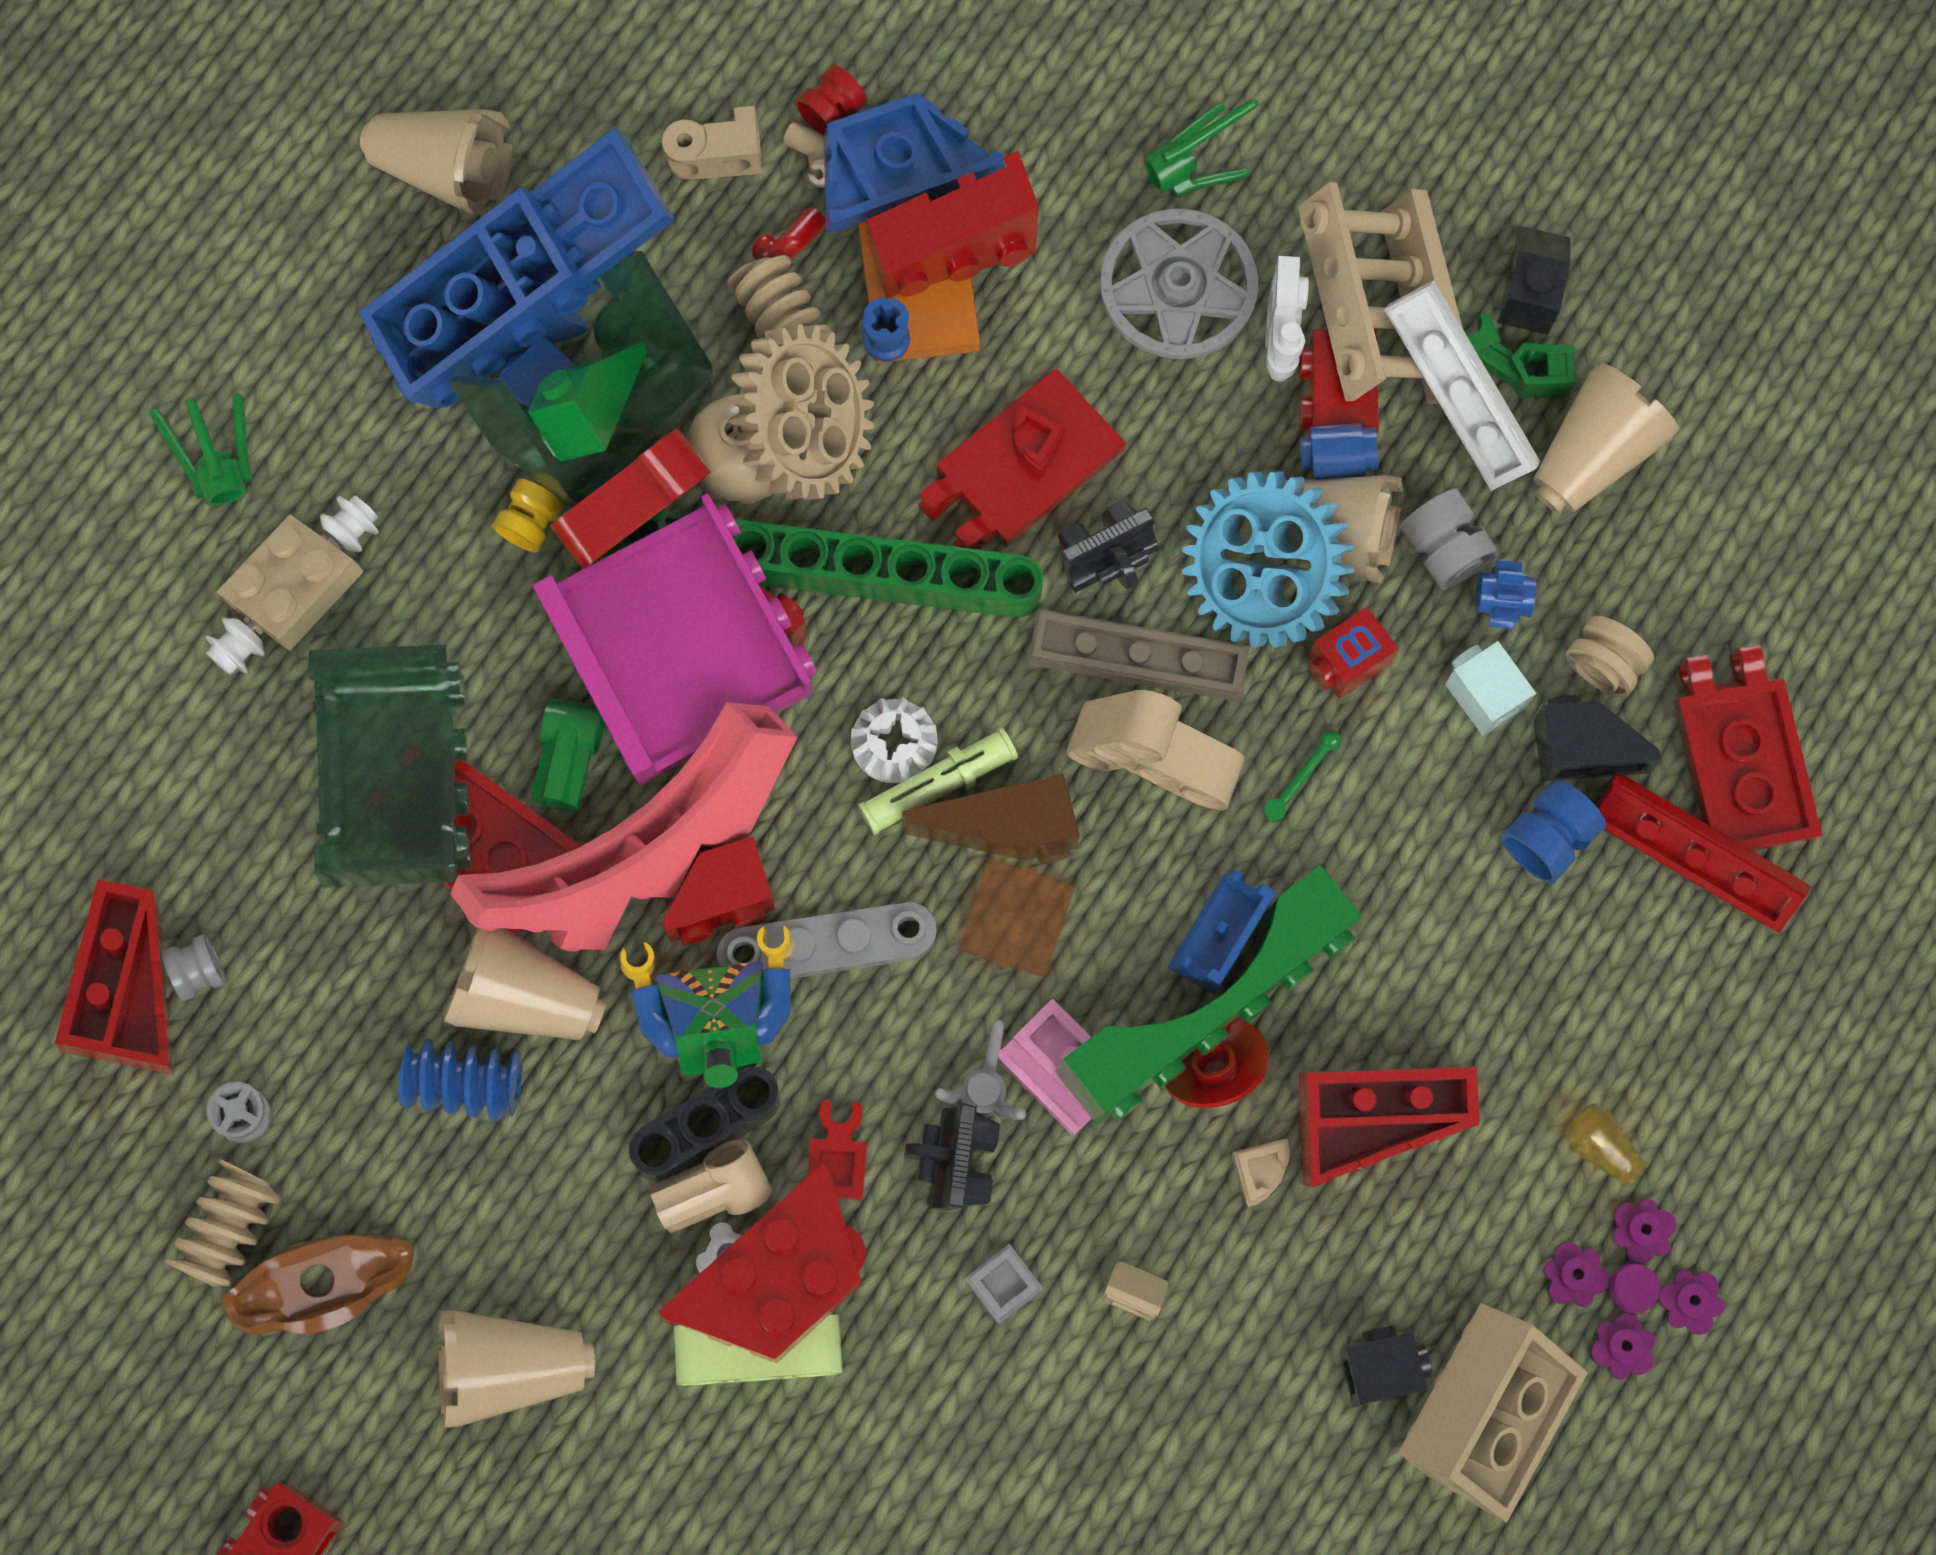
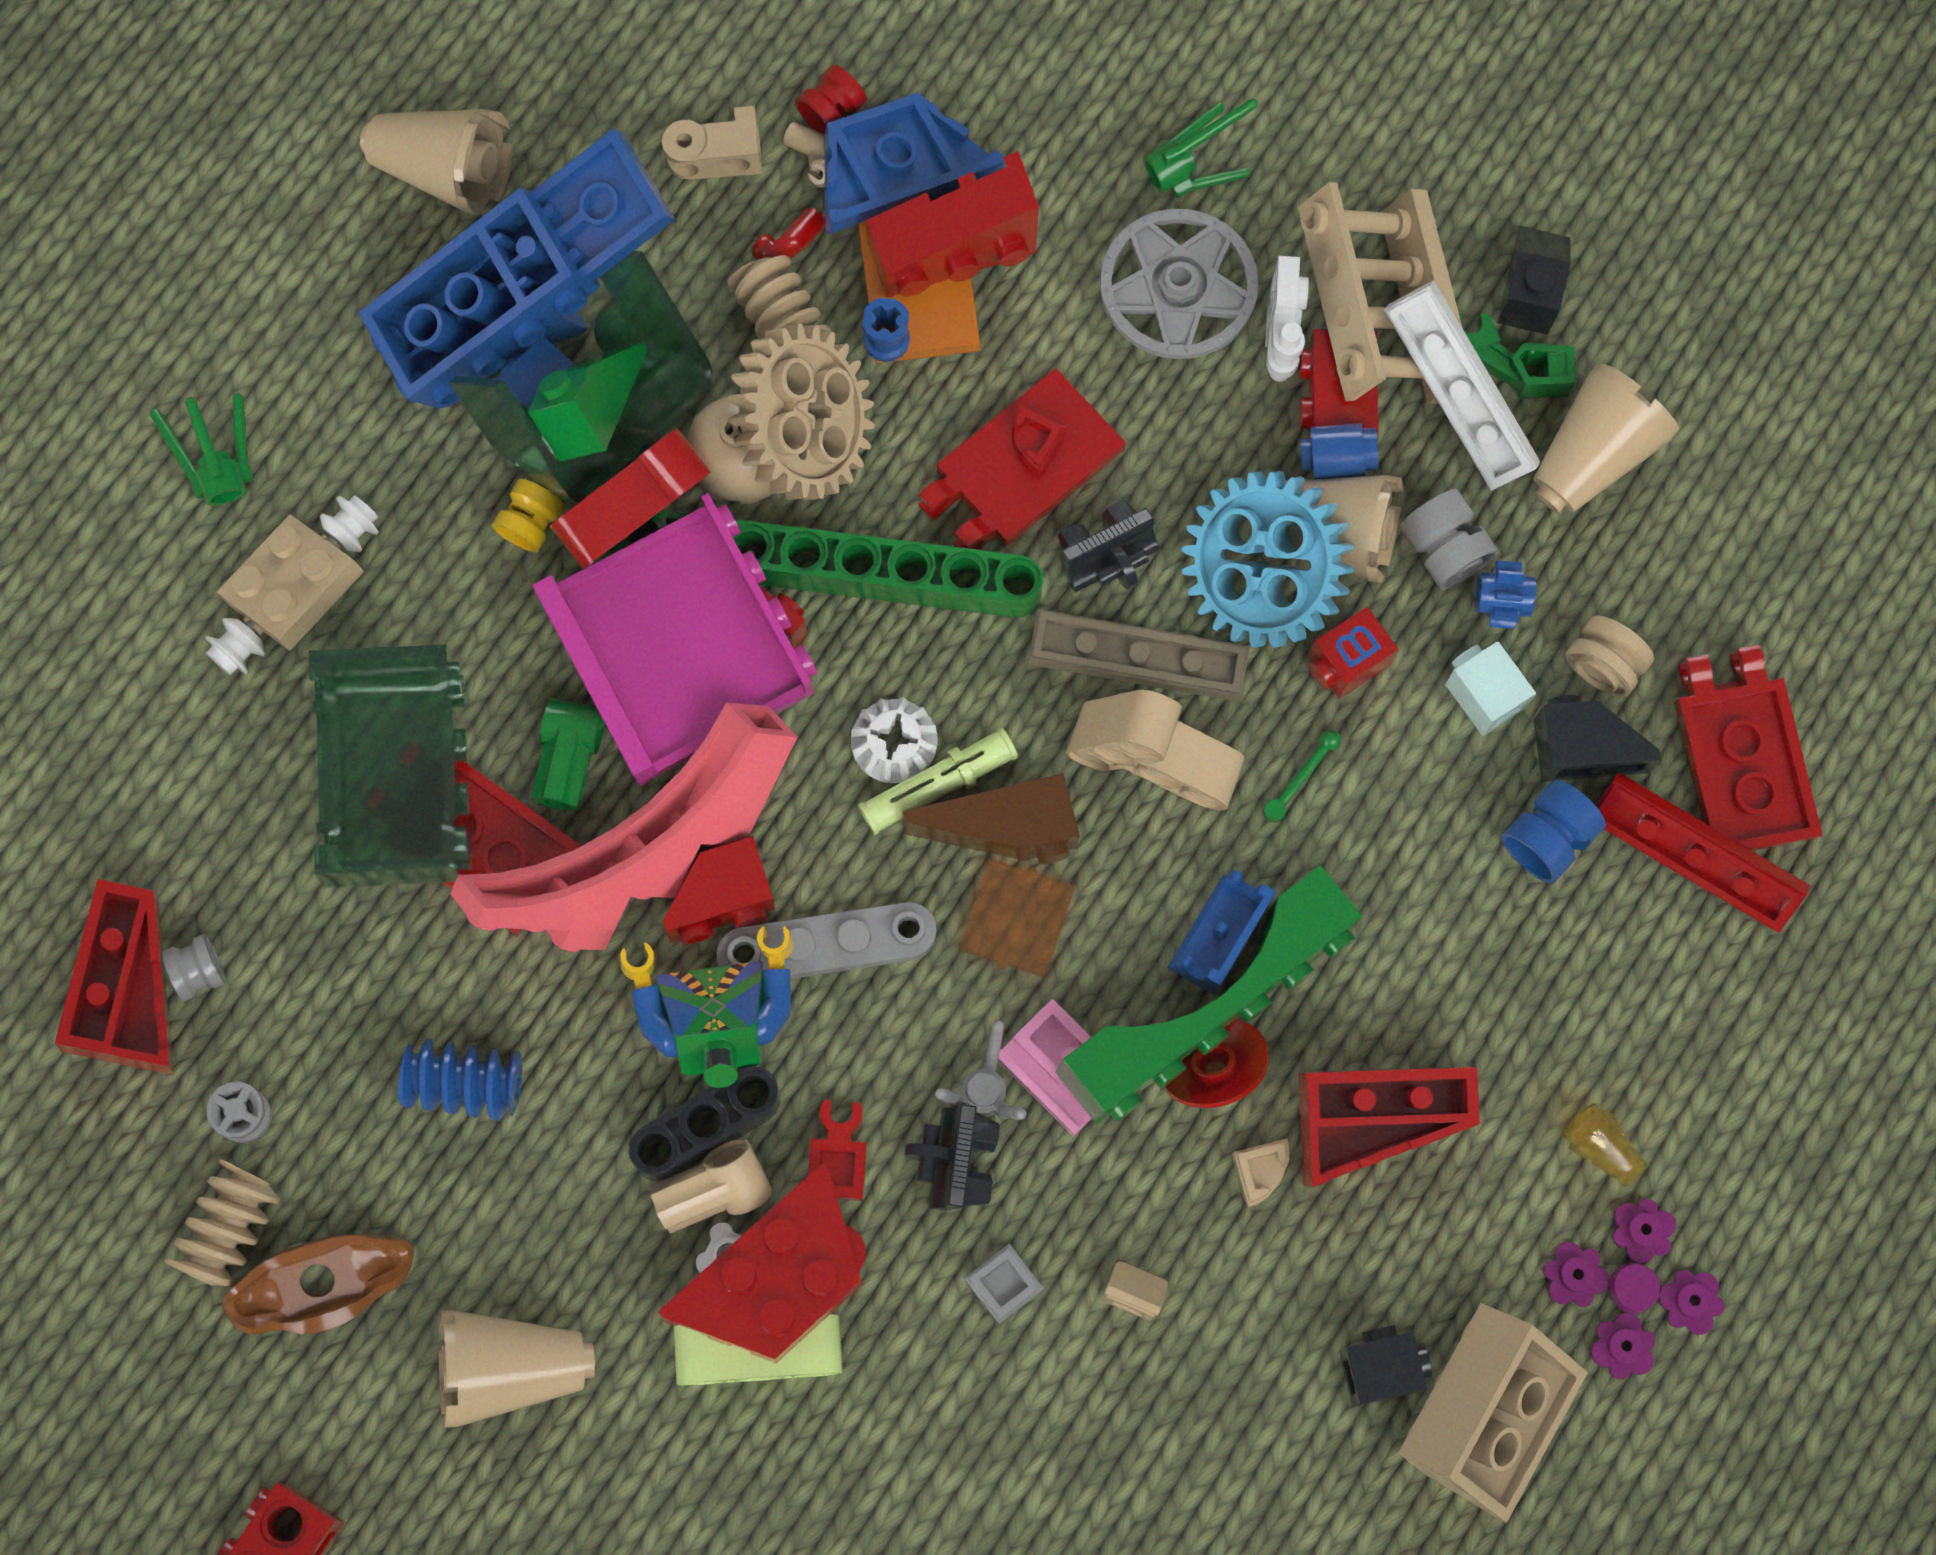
(521, 991): tan cone -> none

